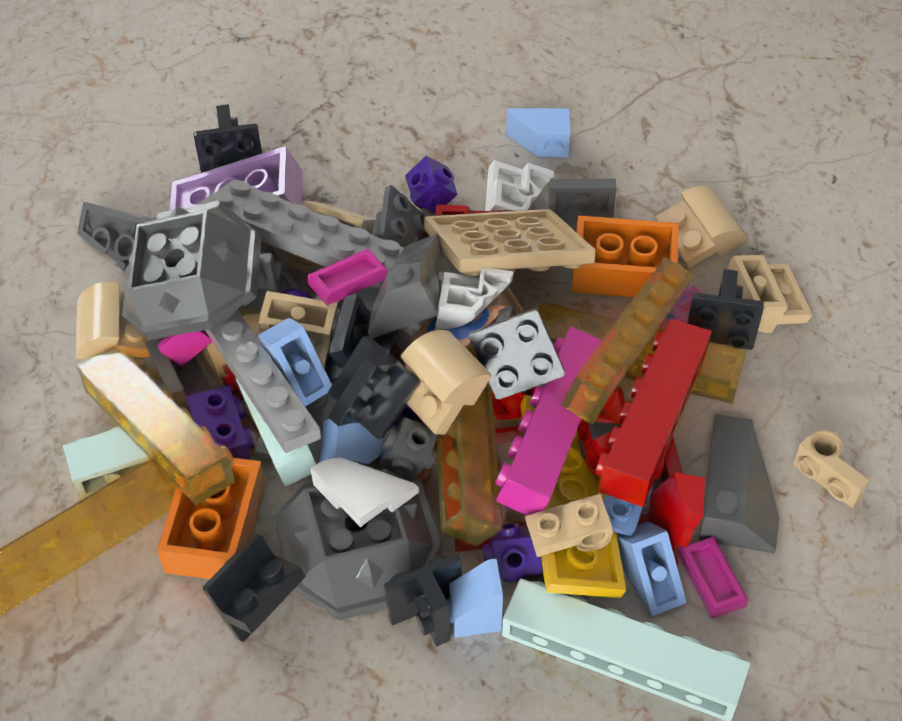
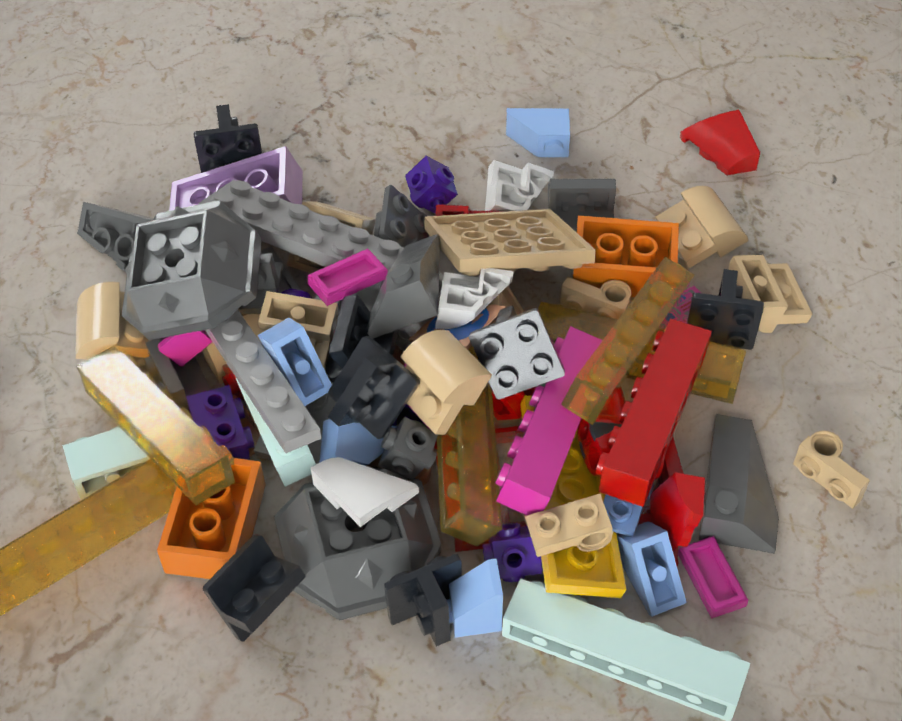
(607, 301): none -> tan plate
(725, 142): none -> red slope

